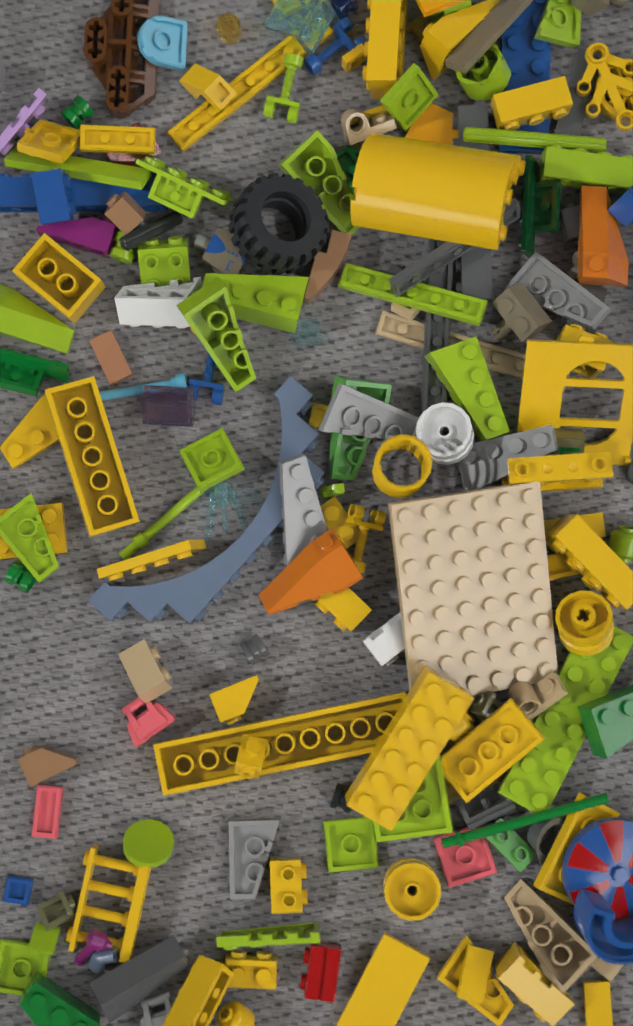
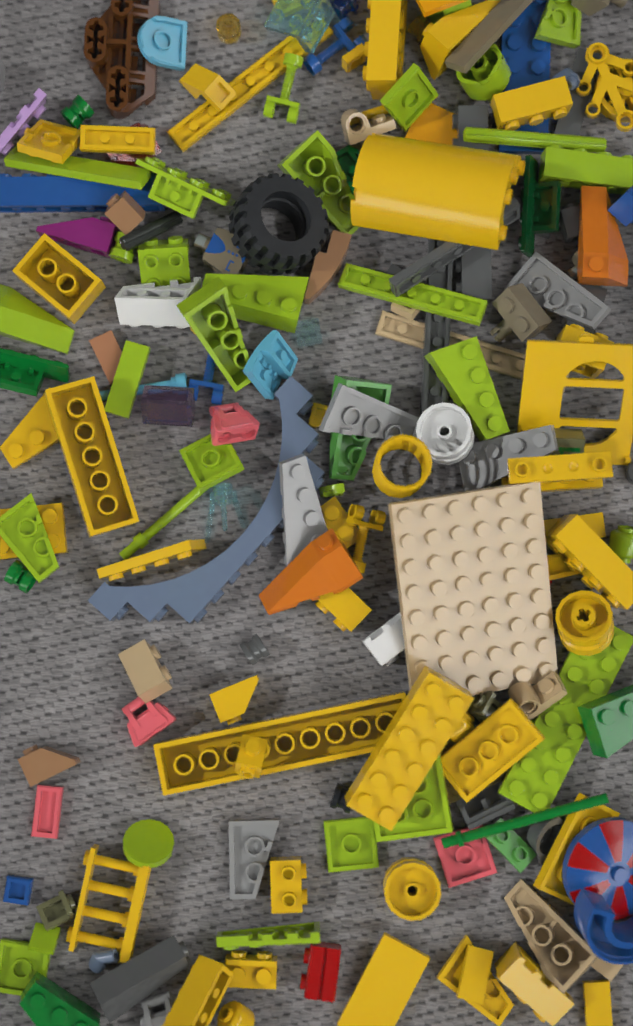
(53, 196): blue brick -> none
(96, 941): magenta piece -> none
(127, 379): none -> lime tile
(232, 424): none -> coral piece
(270, 364): none -> medium azure slope
(572, 78): none -> sand blue arm

